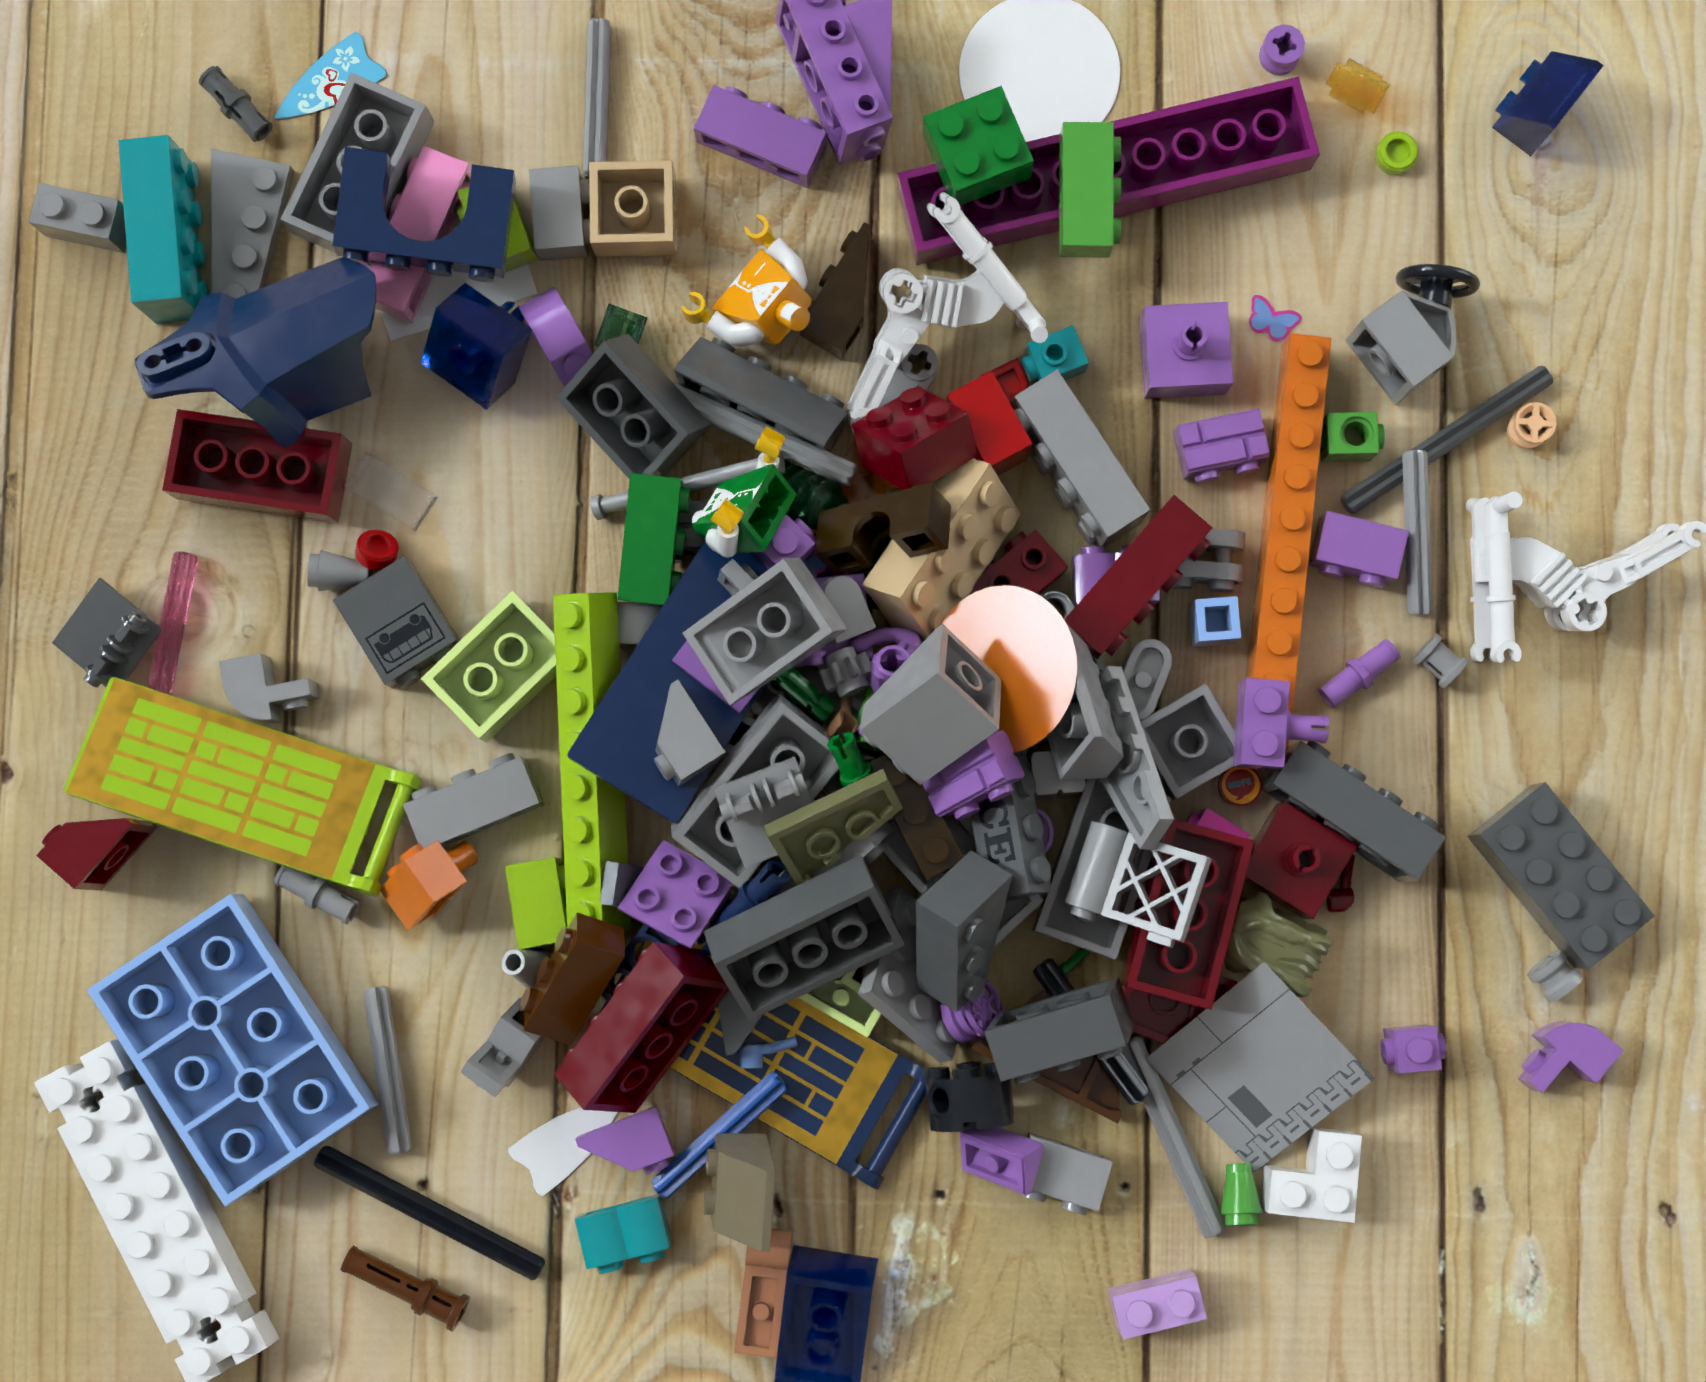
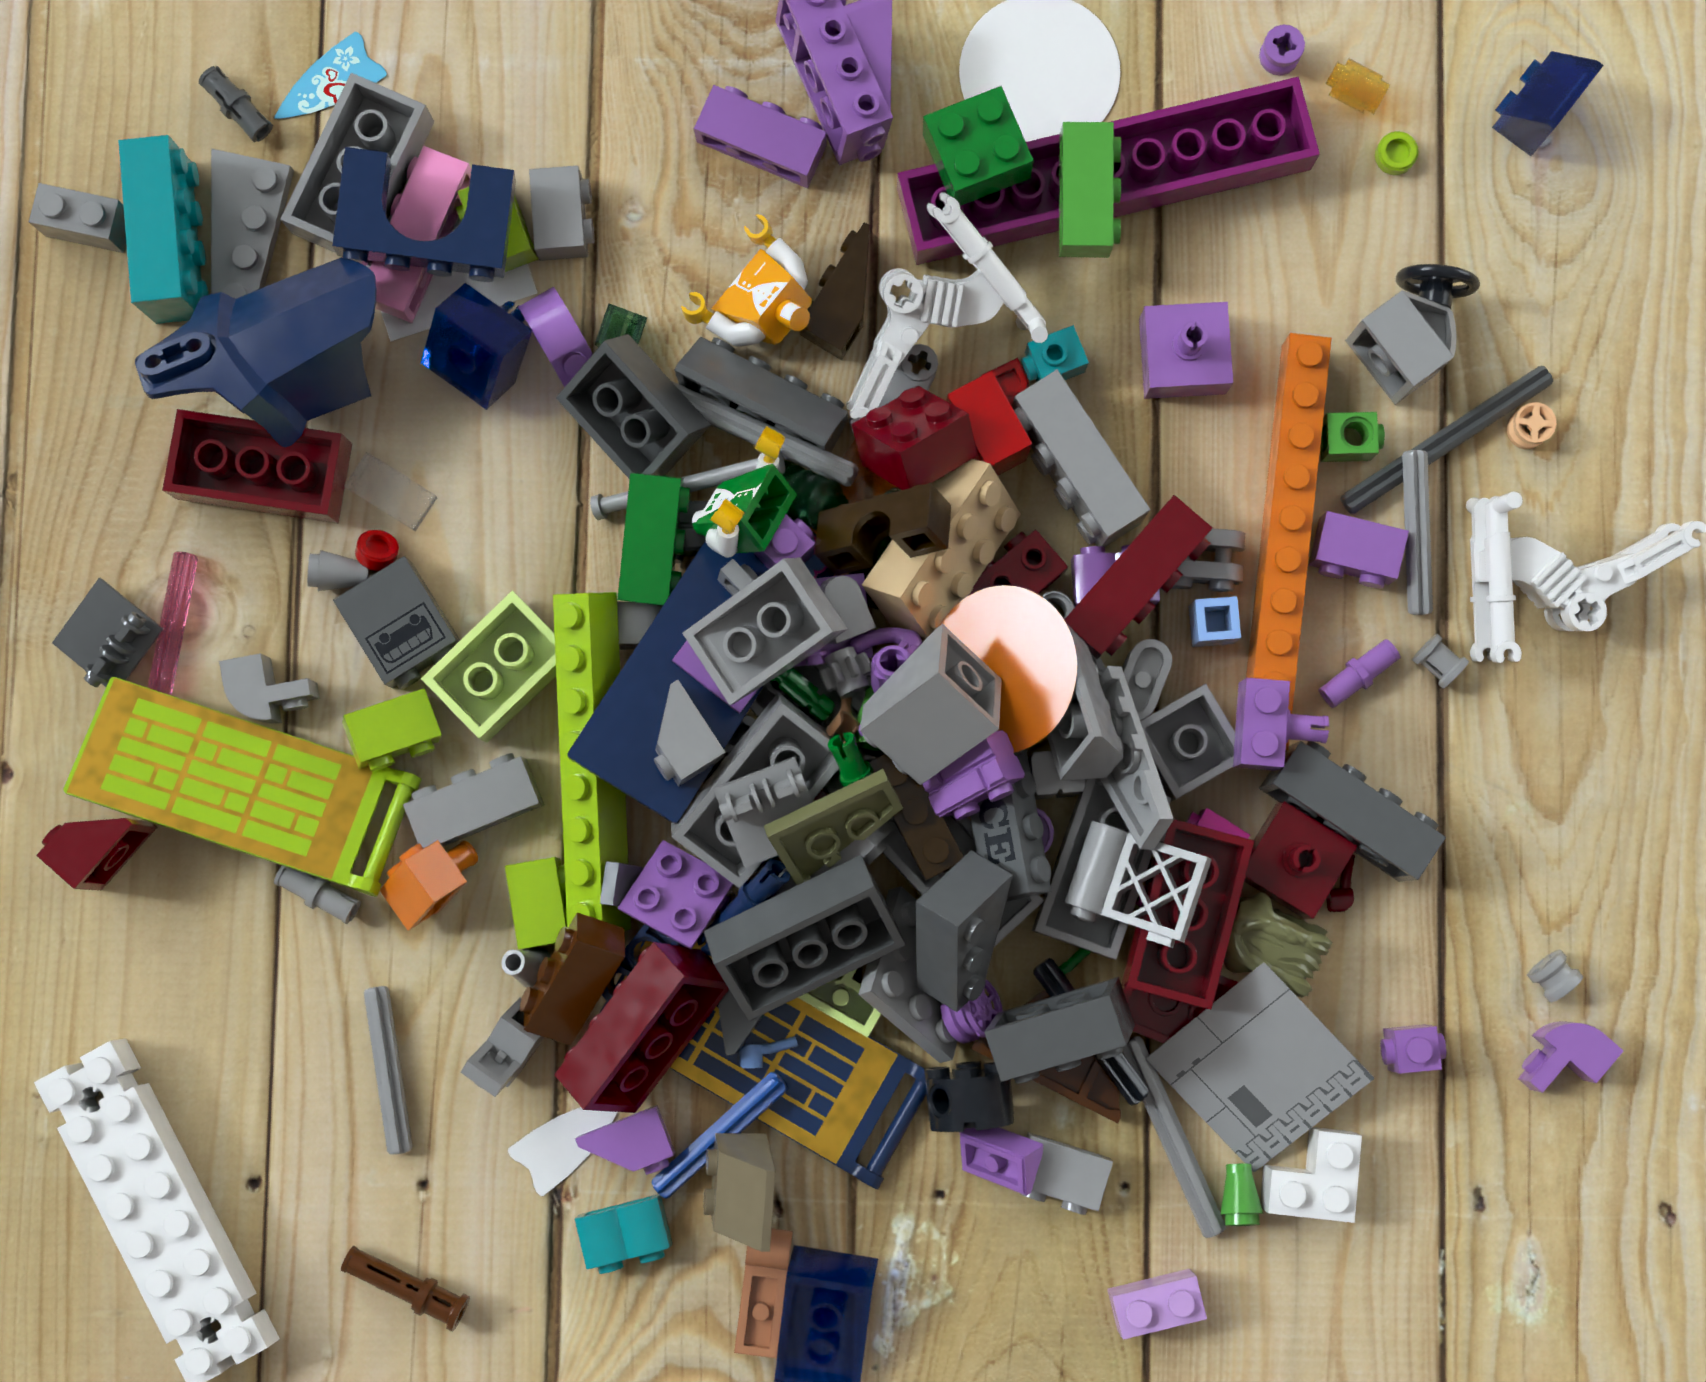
(233, 1048): light blue brick -> none
(392, 730): none -> lime brick
(429, 1212): black axle -> none
(596, 92): light grey axle -> none
(633, 208): tan brick -> none
(1221, 445): medium lavender brick -> none
(1239, 786): red tile -> none
(1267, 320): medium blue sticker -> none
(1561, 876): dark grey brick -> none

